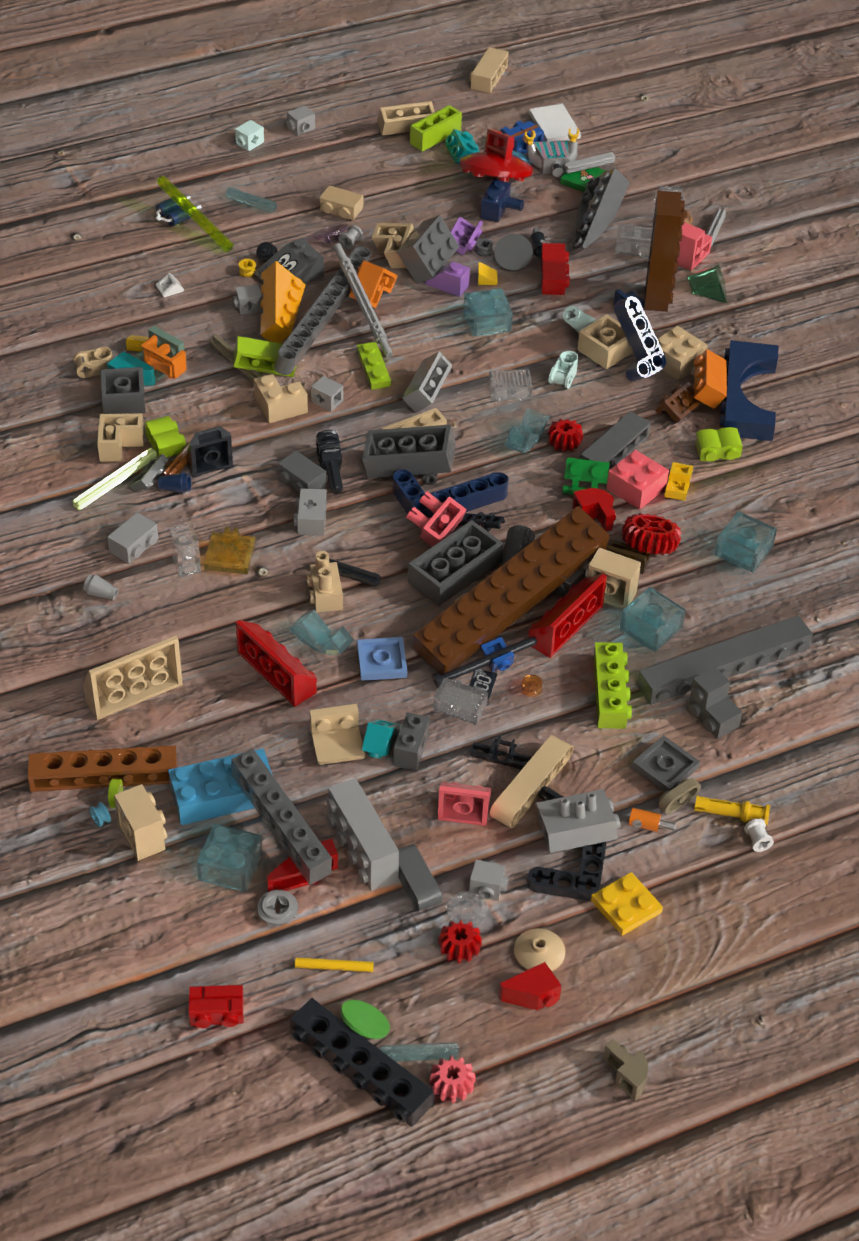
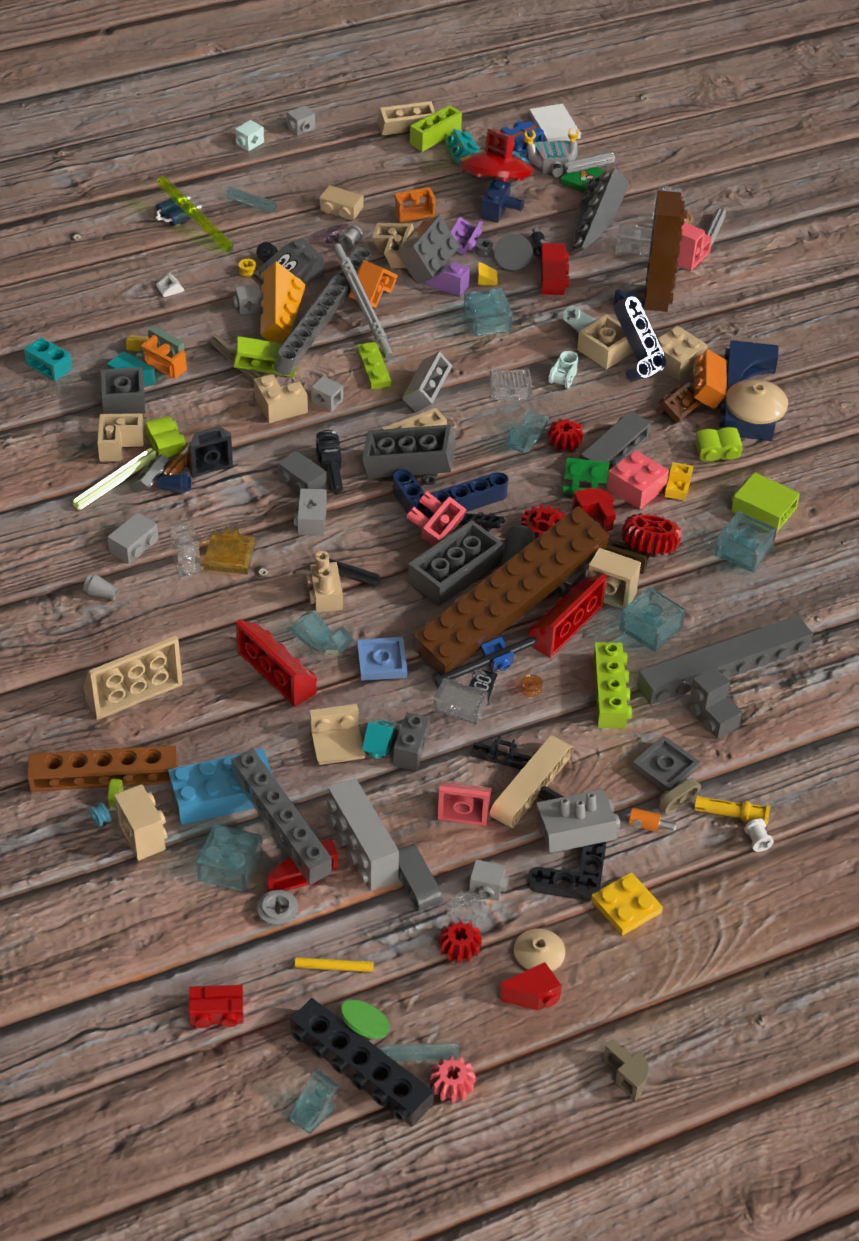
(48, 359): none -> teal brick
(94, 362): tan piece -> none
(315, 1102): none -> clear light blue slope
(417, 210): none -> orange window
(489, 70): tan brick -> none
(541, 518): none -> red gear
(709, 283): clear green slope -> none
(756, 401): none -> tan dish
(765, 500): none -> lime brick

